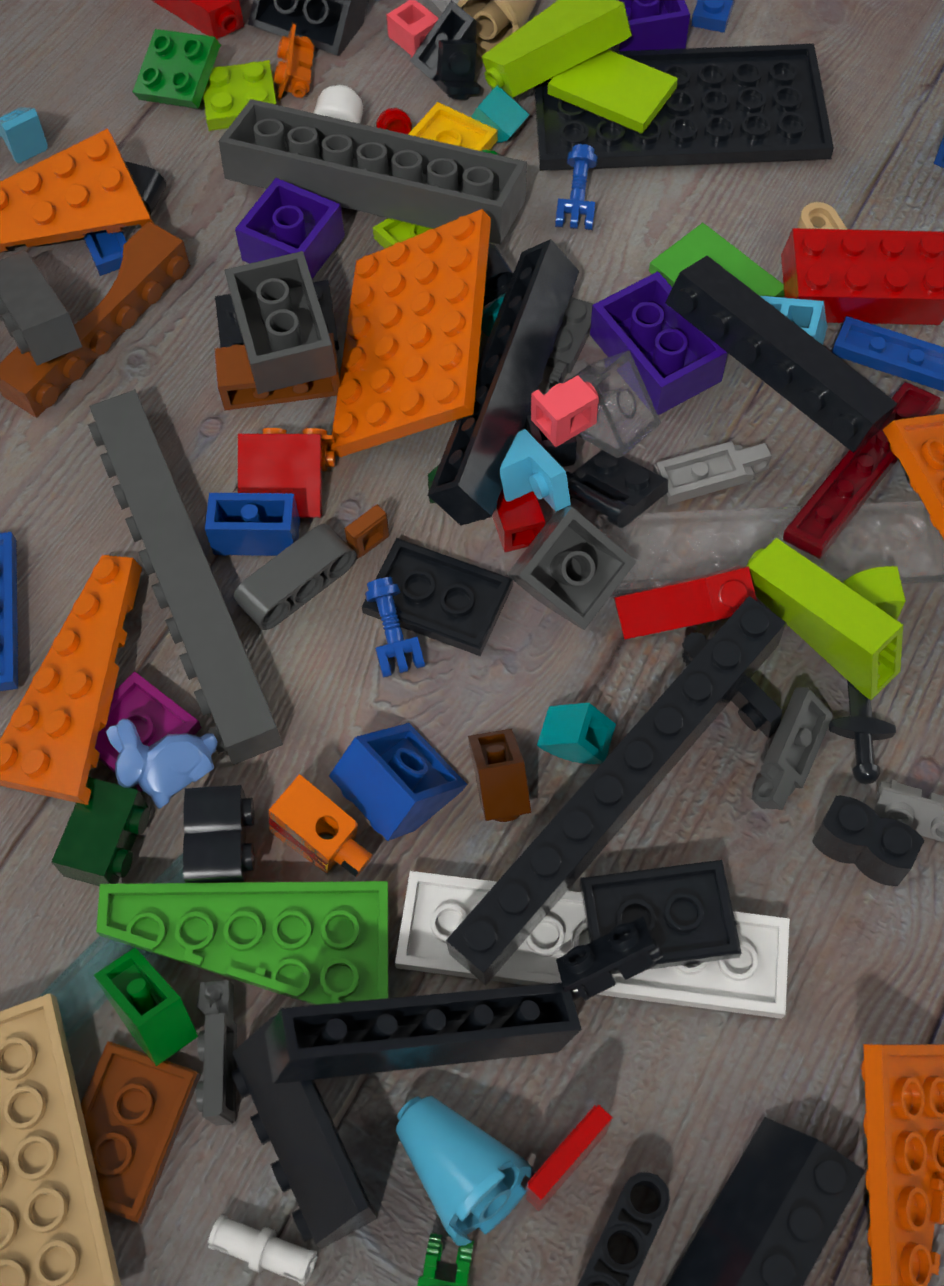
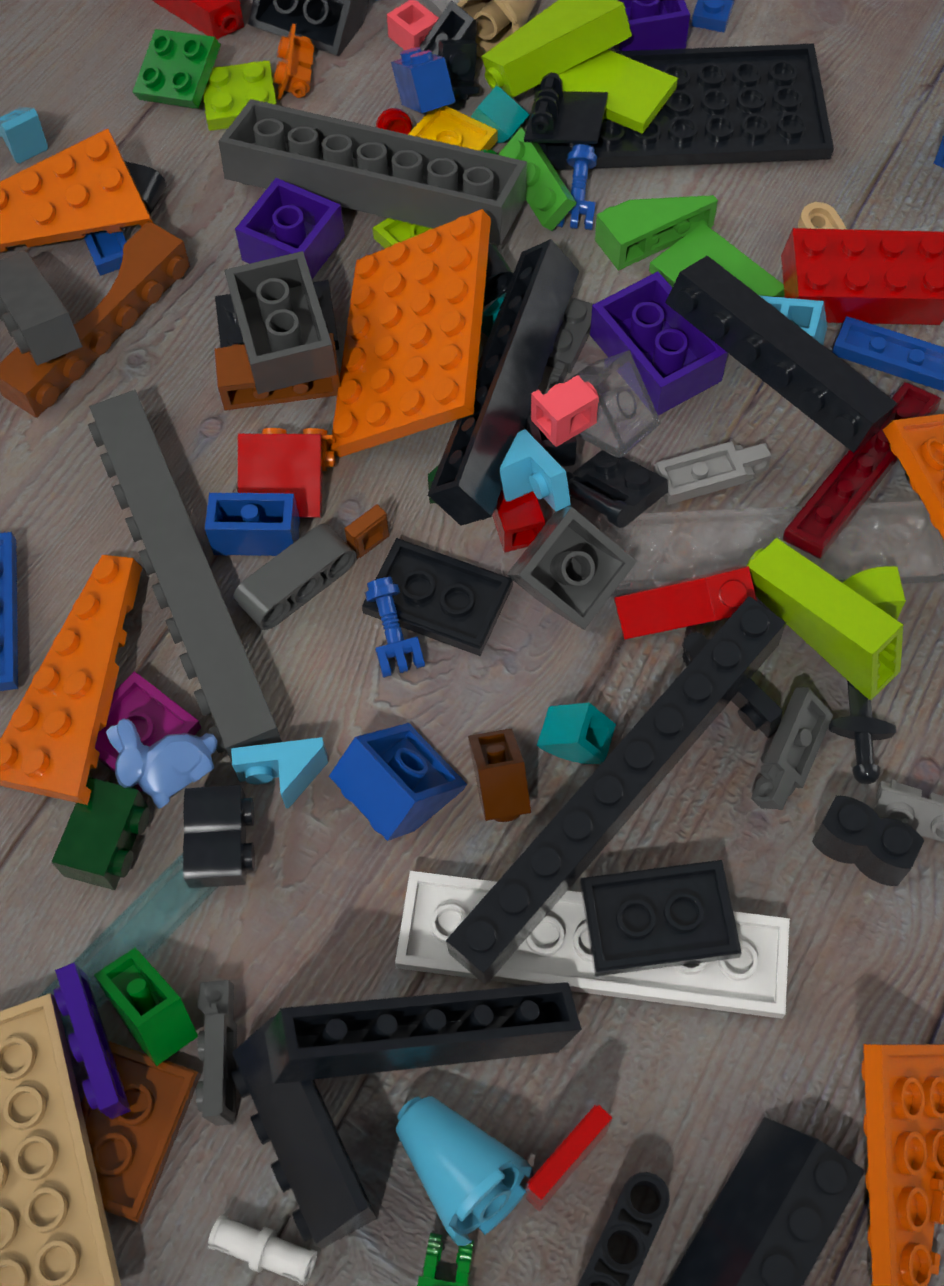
(90, 1042): none -> dark purple plate
(280, 936): bright green wing -> none
(291, 761): none -> medium azure slope
(305, 814): orange torso -> none
(340, 103): white head -> none
(422, 80): none -> blue brick
(544, 187): none -> bright green plate
(565, 115): none -> black hinge
(588, 966): black hinge -> none
(650, 225): none -> bright green slope

